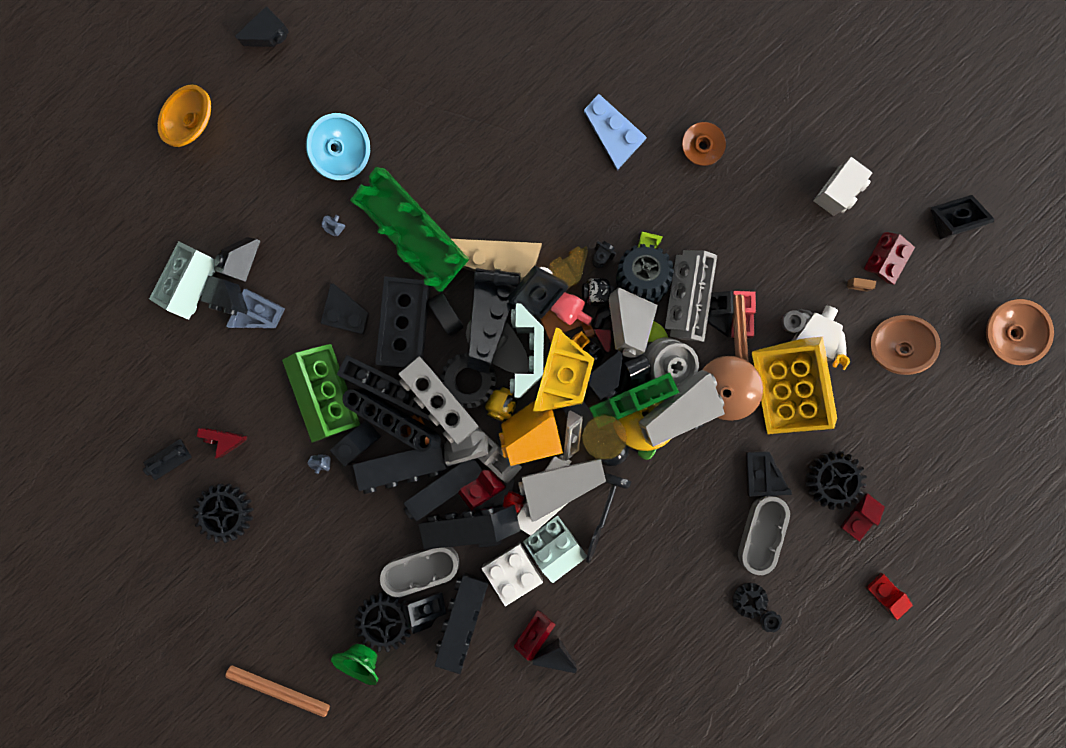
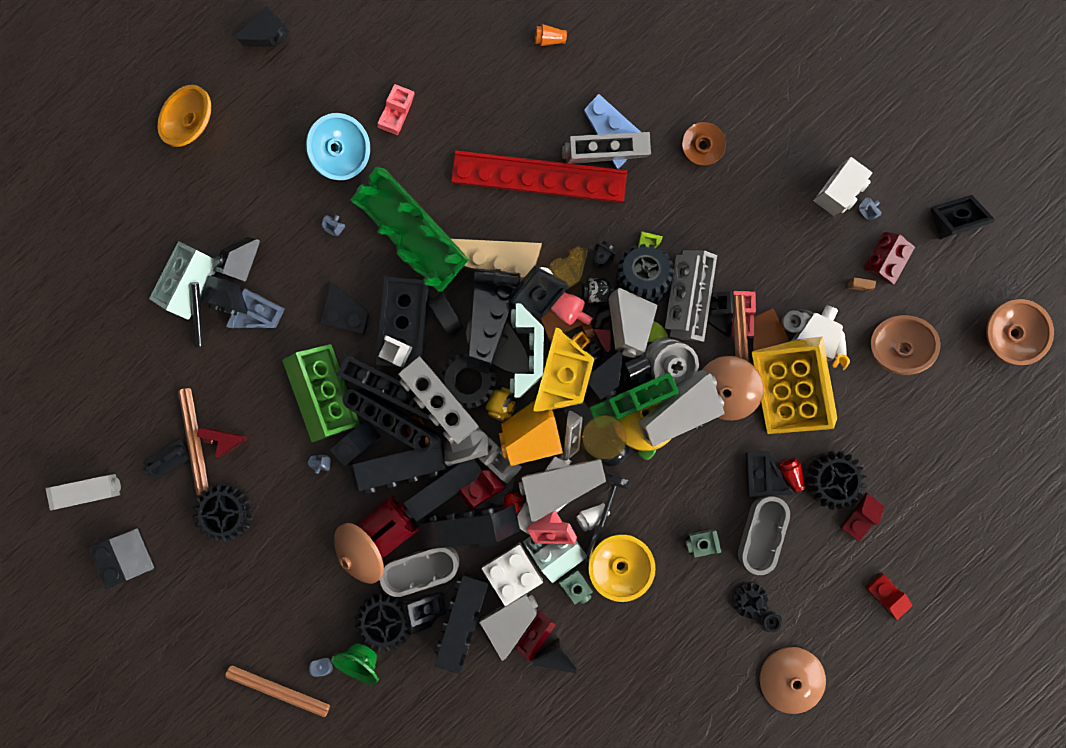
(83, 491): none -> light grey slope
(122, 558): none -> slope
(193, 441): none -> nougat axle
(197, 314): none -> black bar
(320, 667): none -> sand blue piece
(358, 553): none -> nougat dish
(383, 515): none -> dark red cylinder
(395, 351): none -> white panel
(396, 109): none -> coral slope
(508, 623): none -> light grey slope
(539, 176): none -> red plate
(549, 35): none -> orange cone
(551, 530): none -> coral slope
(573, 579): none -> sand green brick
(590, 517): none -> white cone
(606, 147): none -> light grey slope
(631, 580): none -> yellow dish
(709, 536): none -> sand green brick
(768, 331): none -> dark orange flag
(785, 668): none -> nougat dish
(793, 474): none -> red cone
(868, 209): none -> sand blue piece

